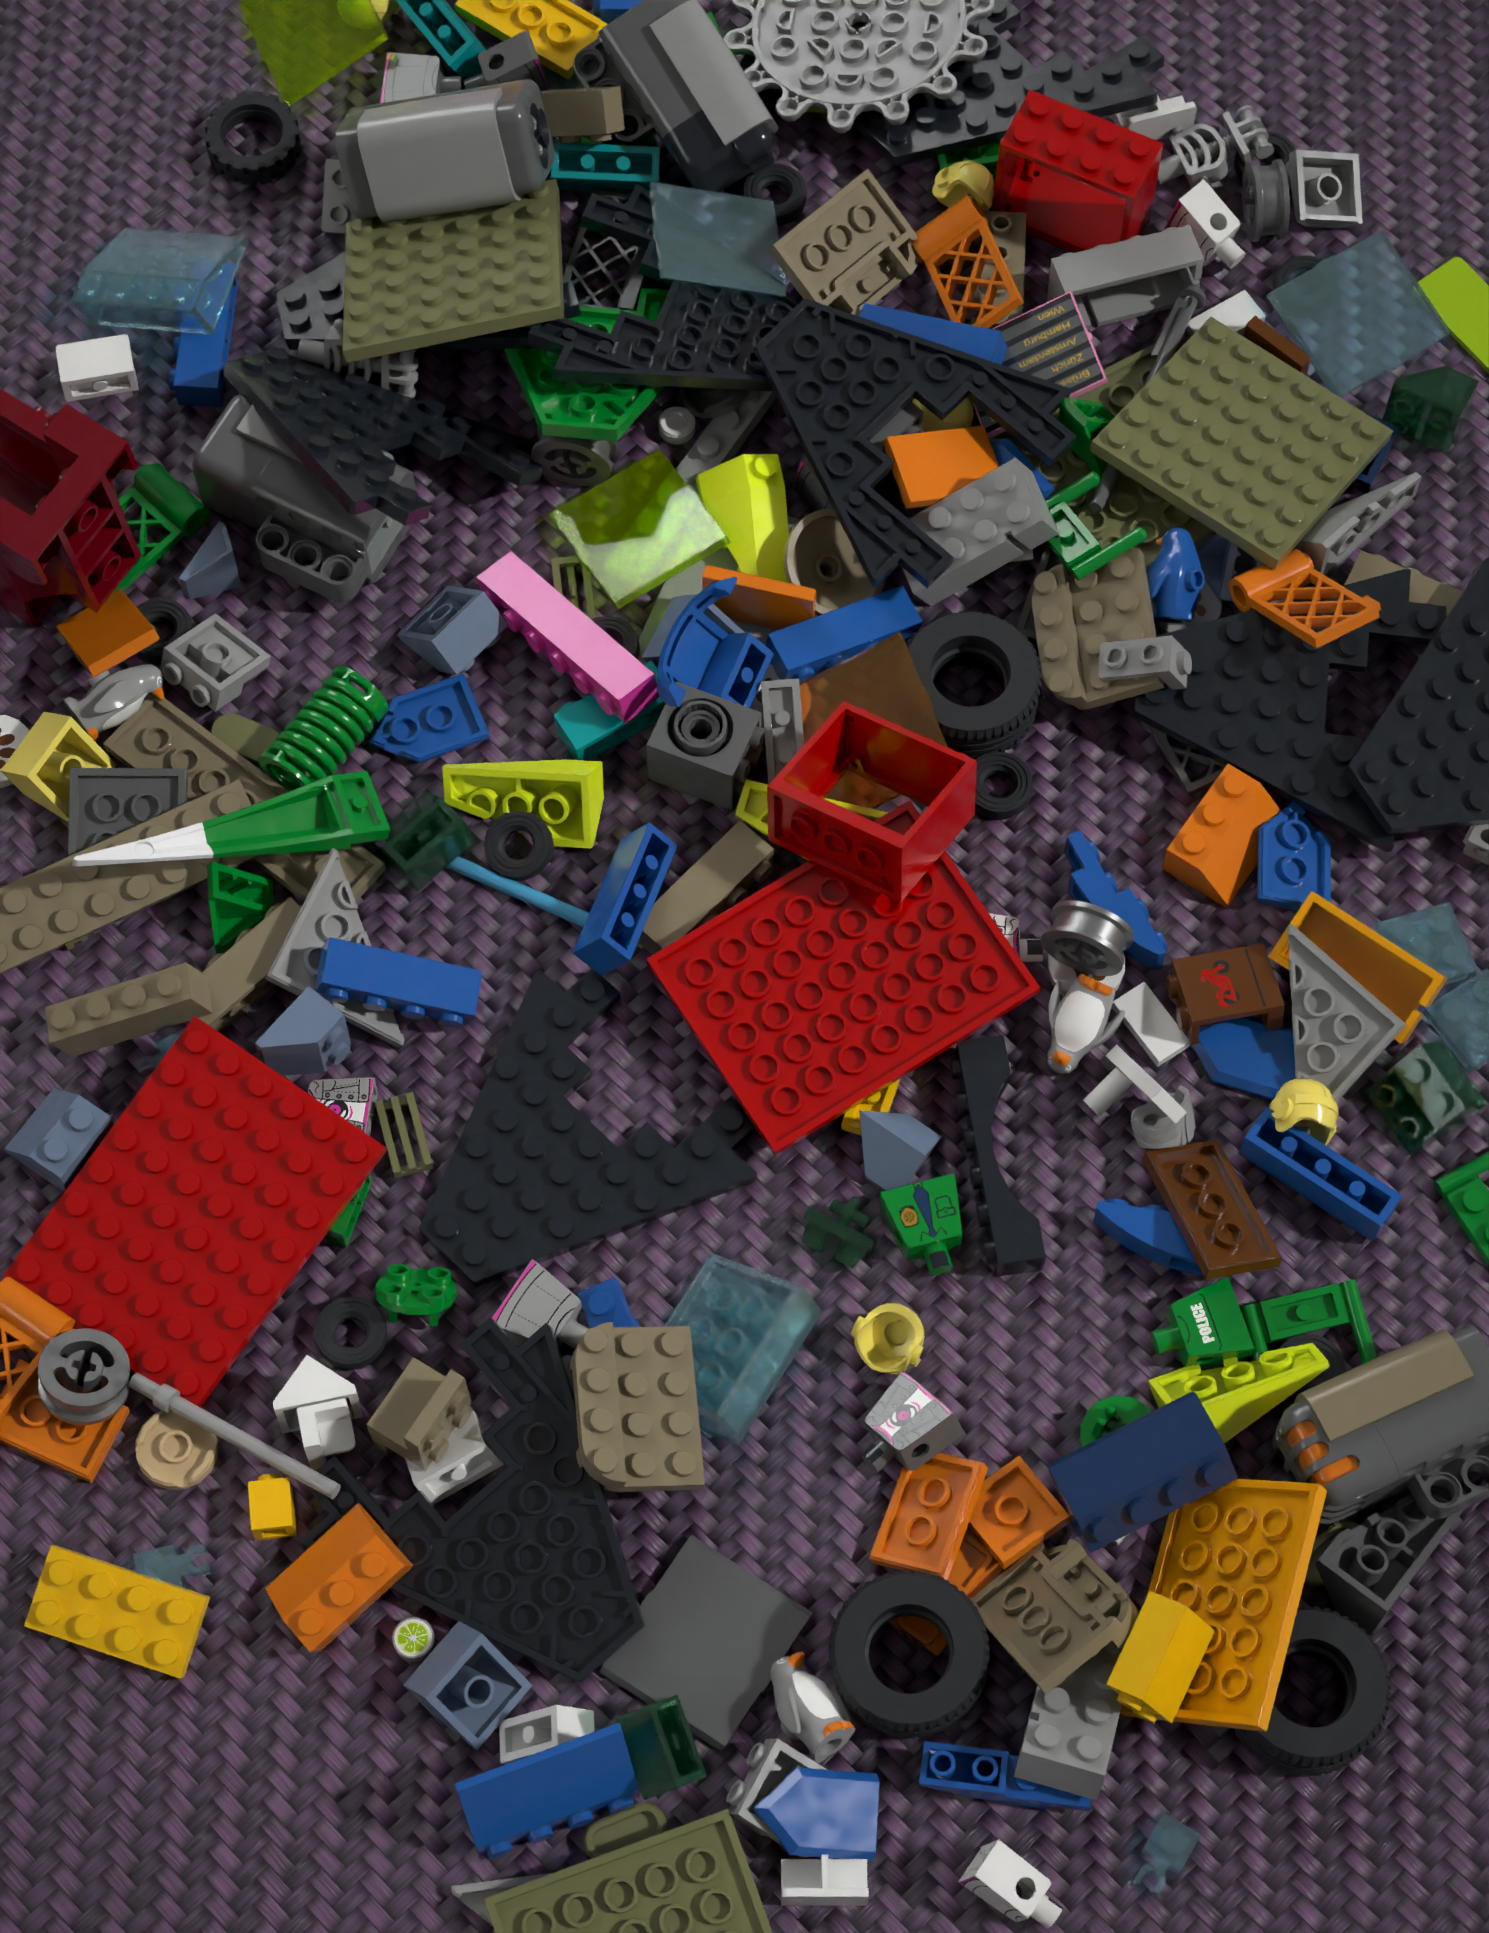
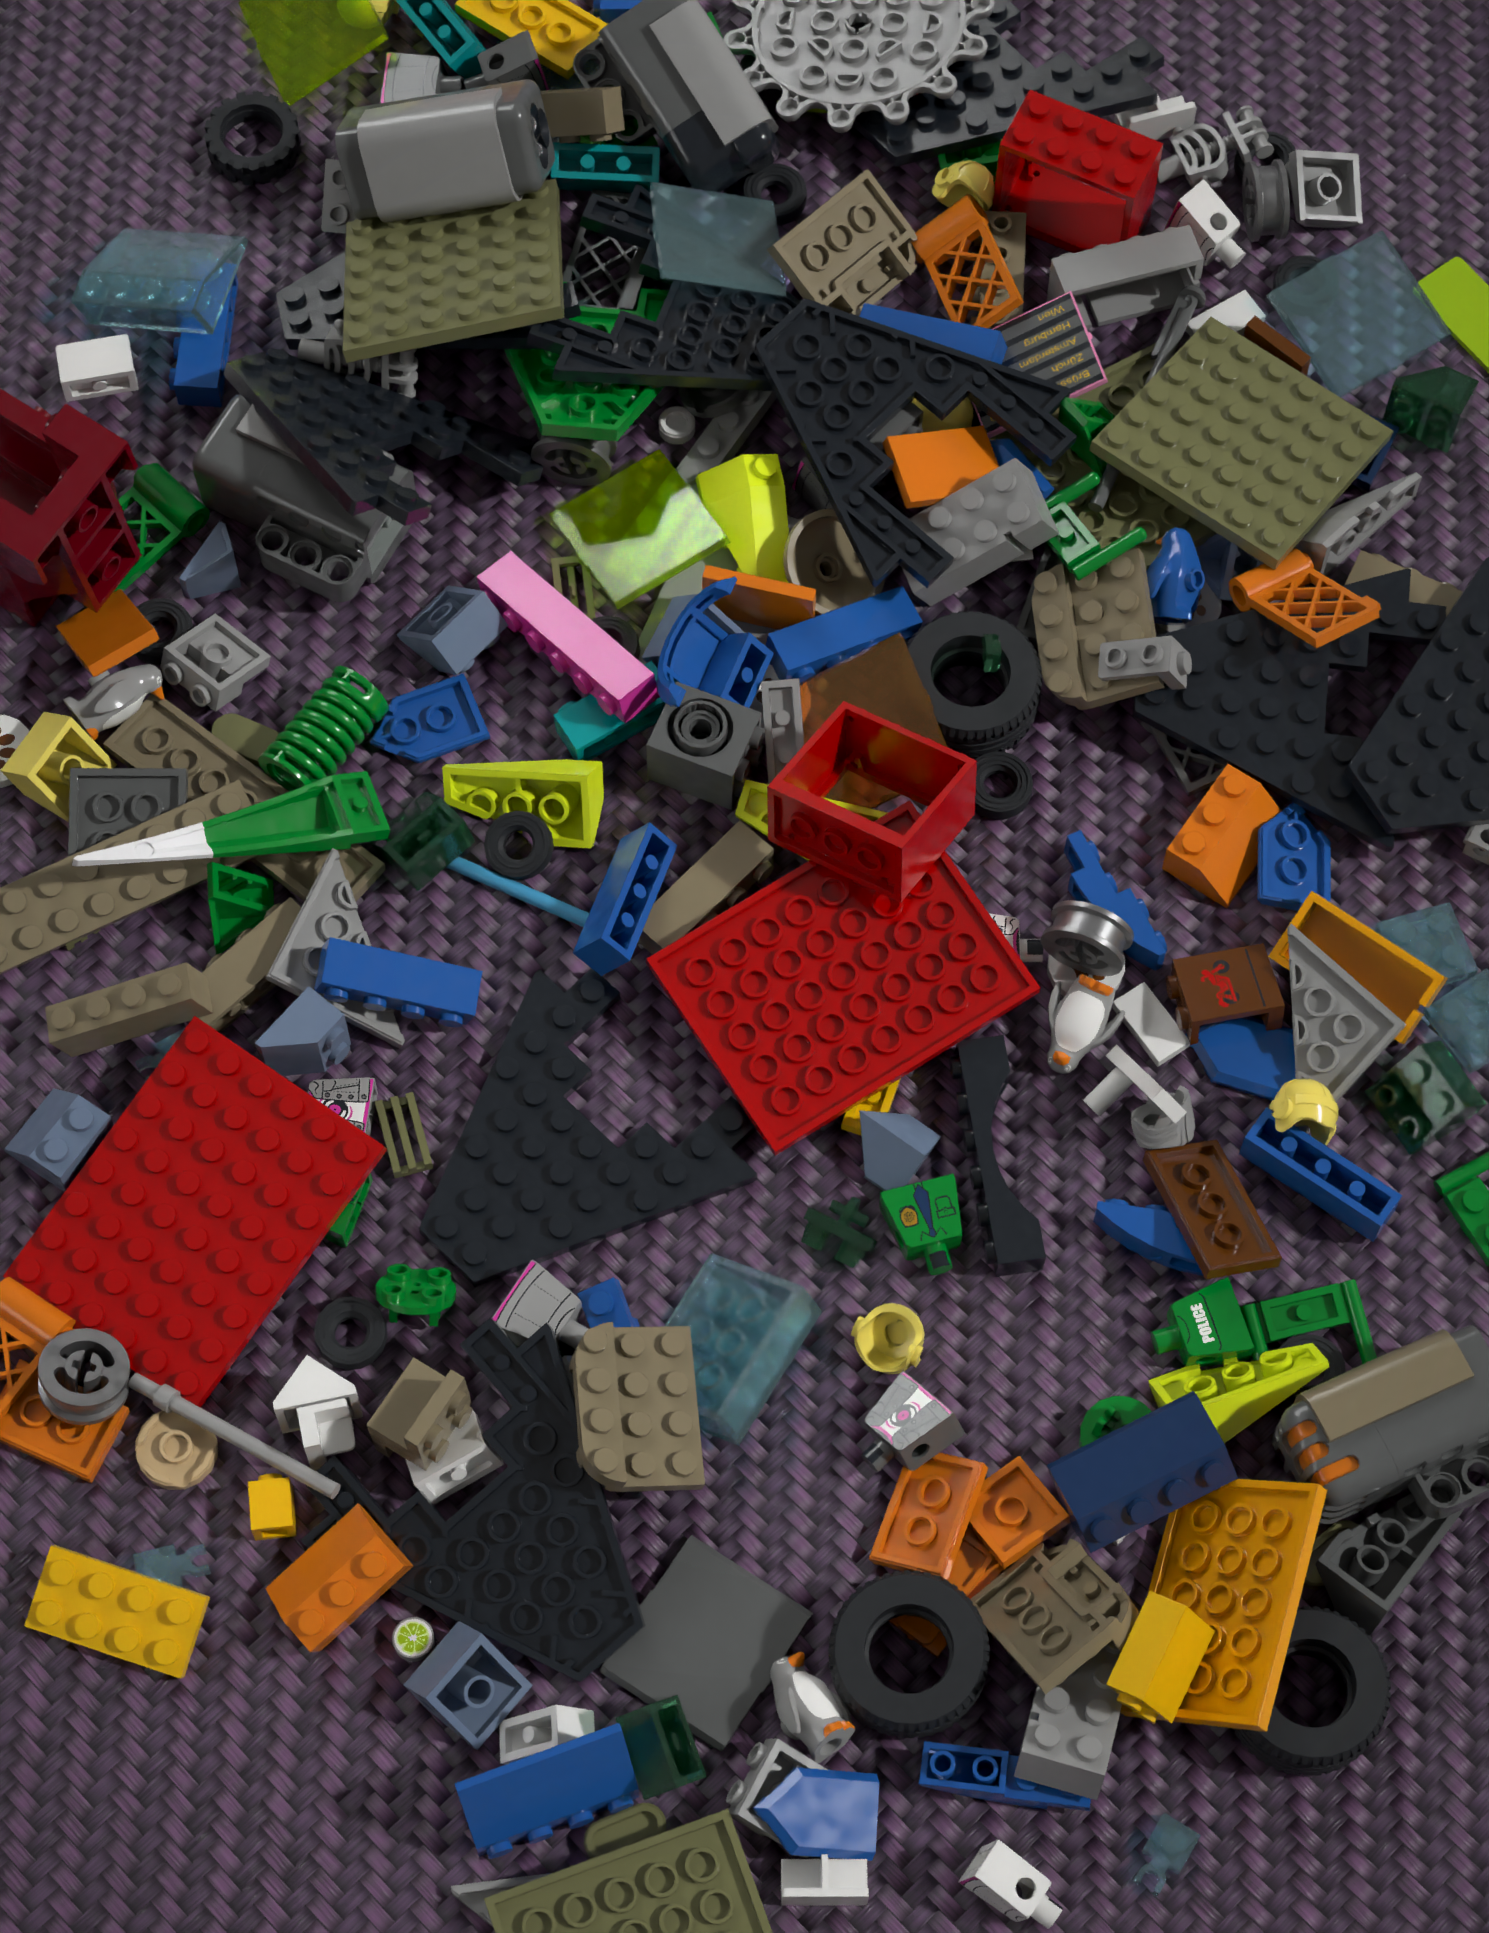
(991, 652): none -> clear green tile

